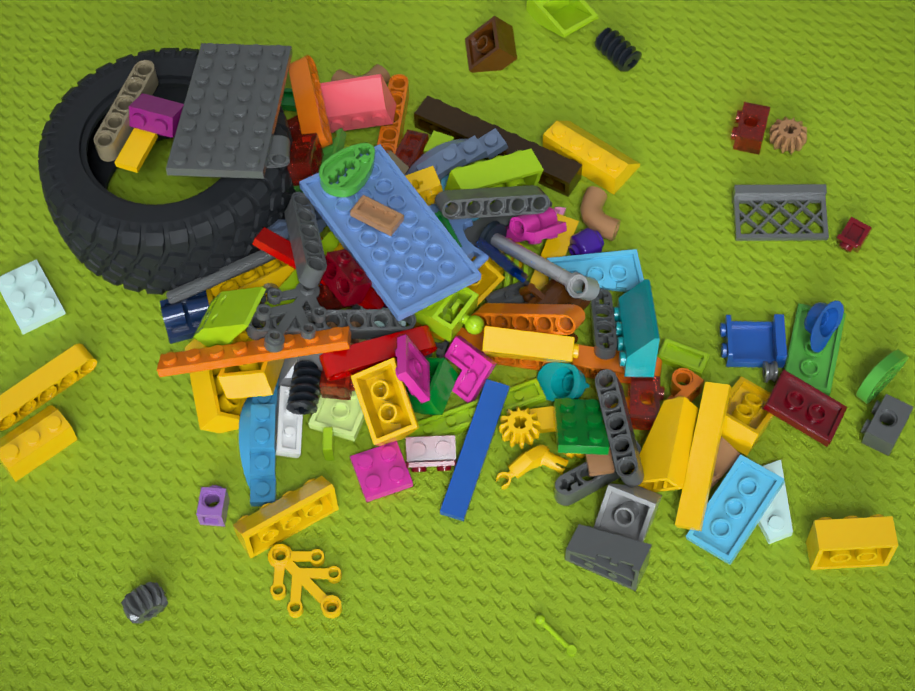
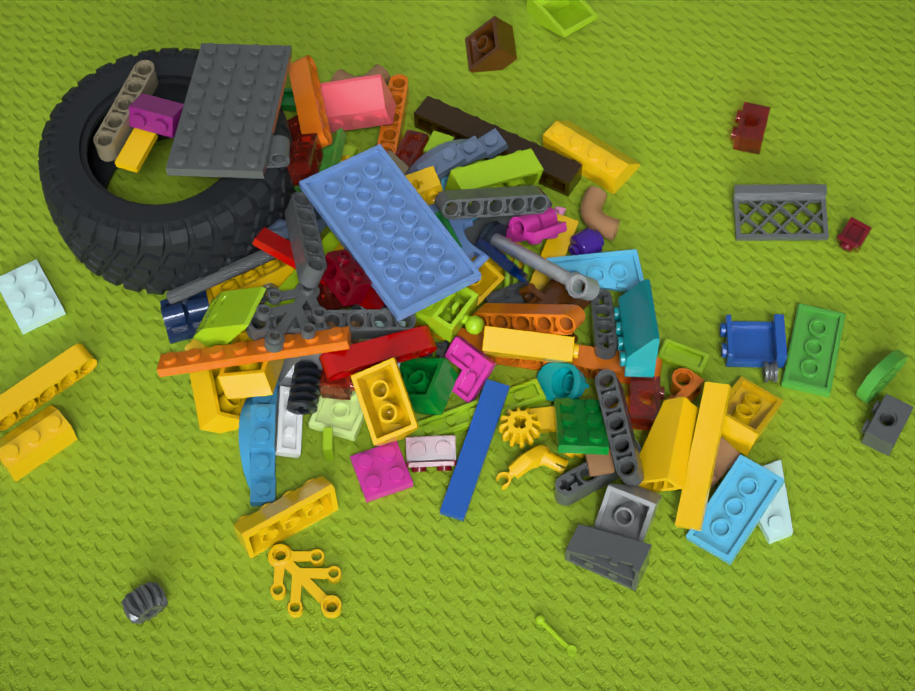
(213, 515): medium lavender brick -> none
(347, 158): bright green piece -> none
(377, 215): medium nougat plate -> none
(413, 369): dark pink plate -> none
(617, 49): black piece -> none
(788, 135): medium nougat gear -> none
(805, 408): dark red tile -> none
(822, 322): blue piece -> none
(851, 542): yellow brick -> none

